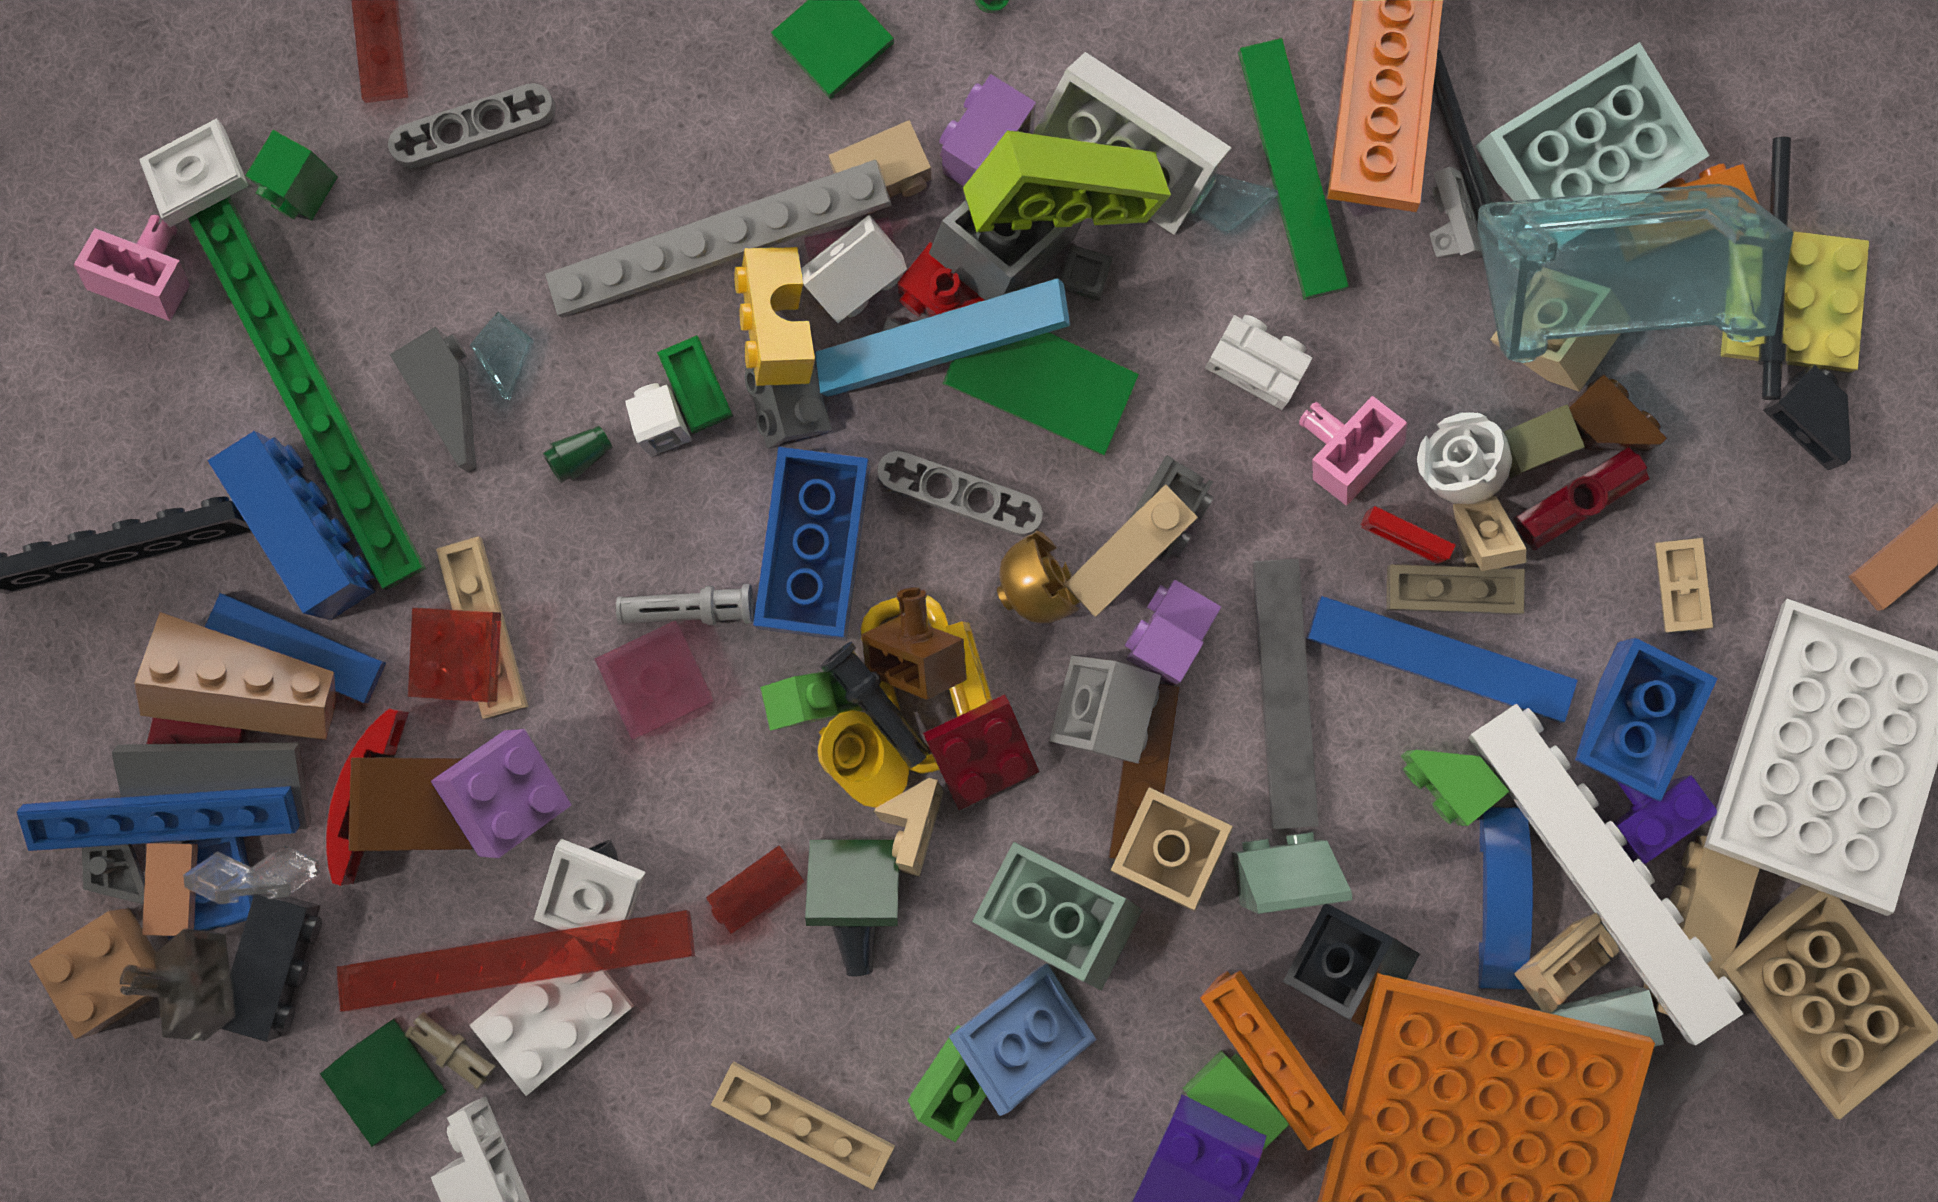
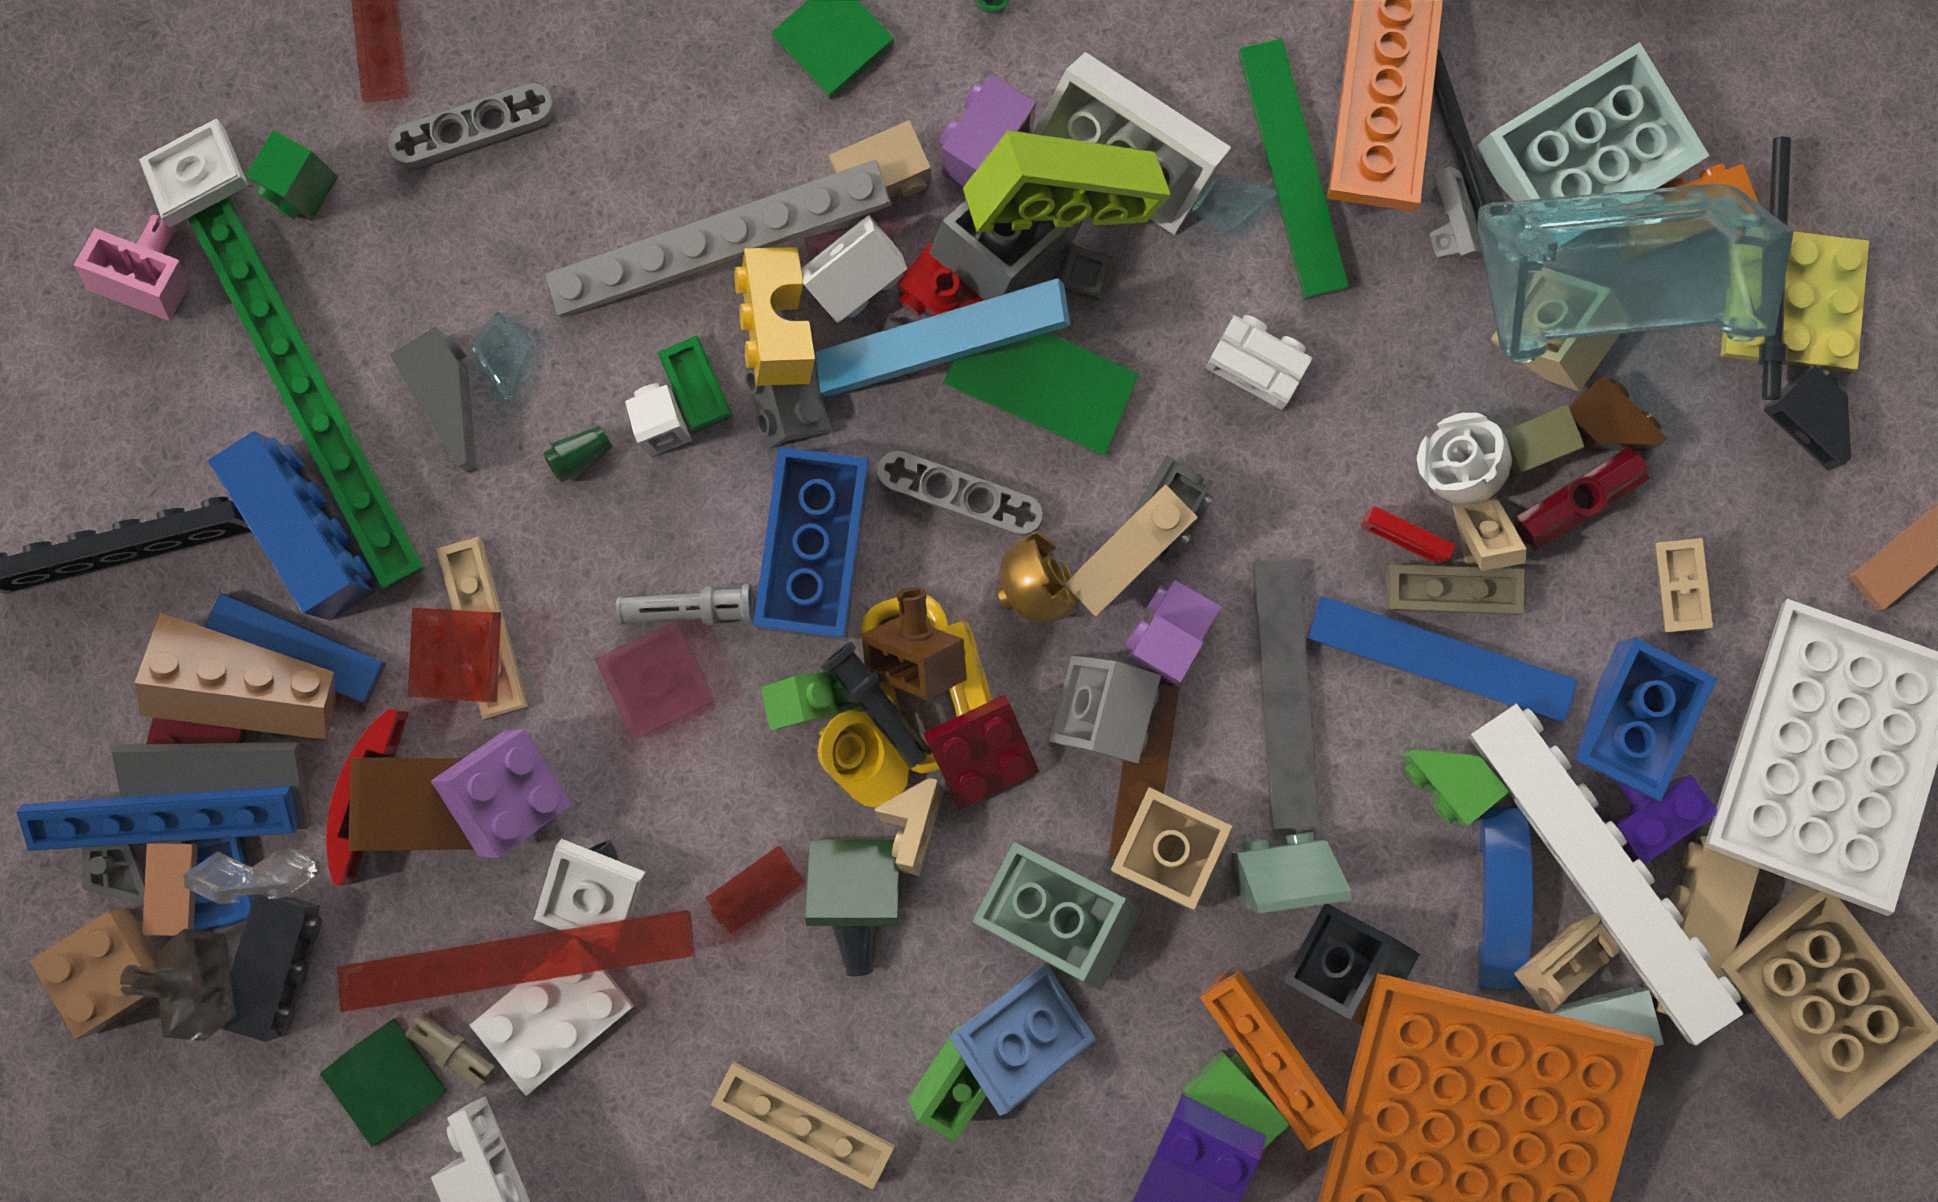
(1353, 449): bright pink brick -> none

